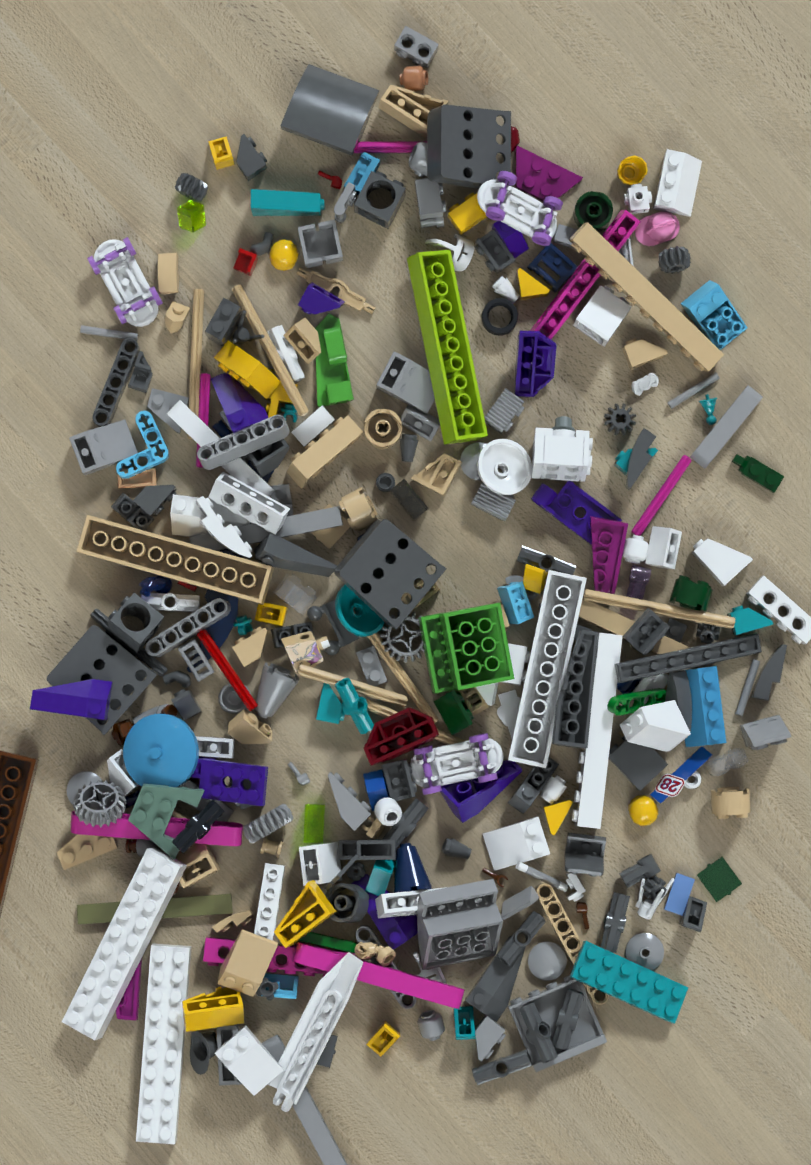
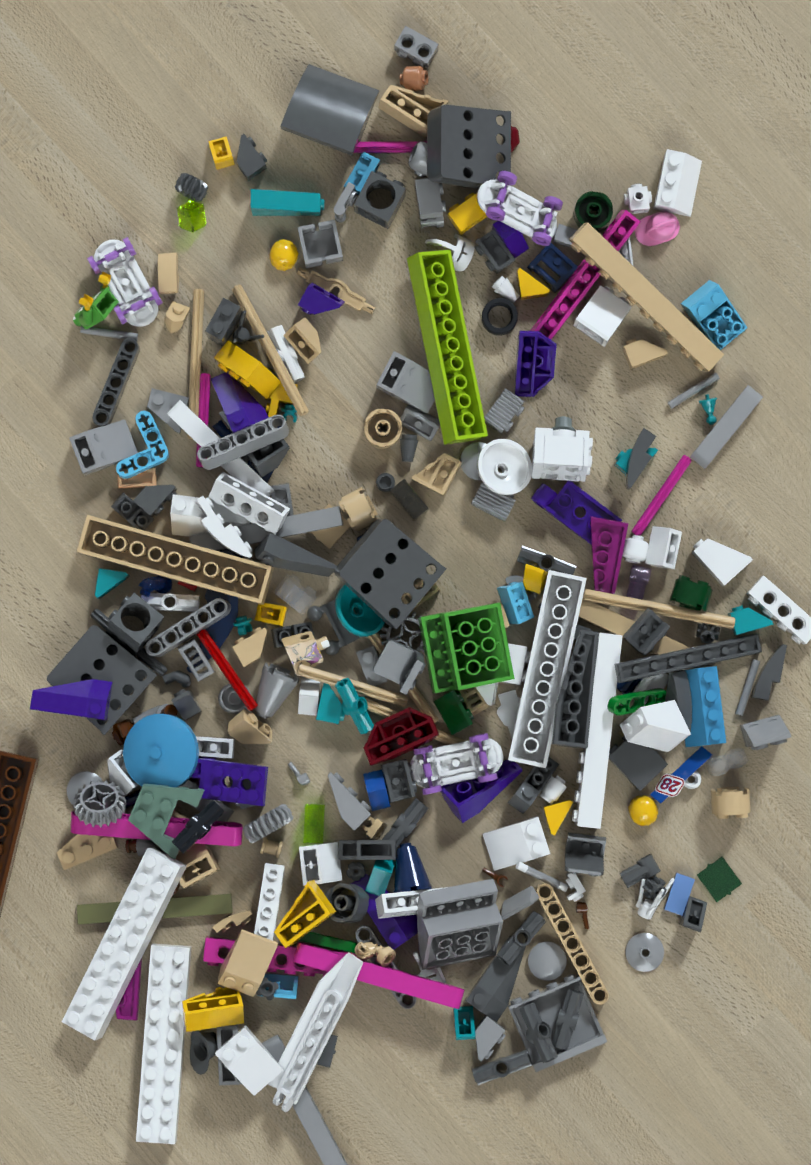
(98, 307): none -> bright green torso
(108, 580): none -> teal slope
(141, 375): dark grey slope -> none
(245, 262): red panel -> none
(263, 247): dark grey arm -> none
(308, 696): none -> white slope
(313, 425): white slope -> none
(323, 451): tan wedge -> none
(331, 364): bright green panel -> none
(336, 180): red hand -> none
(344, 869): dark grey piece -> none
(383, 1039): yellow slope -> none
(388, 811): white head -> none
(400, 665): none -> bracket
(431, 1025): light grey head -> none
(455, 849): dark grey cone -> none
(541, 177): magenta wing -> none
(614, 922): dark grey piece -> none
(620, 412): dark grey gear -> none
(629, 982): teal plate -> none
(632, 170): yellow hair -> none
(644, 383): white piece -> none
(674, 259): dark grey gear -> none
(676, 630): dark grey plate -> none
(758, 472): dark green hinge -> none

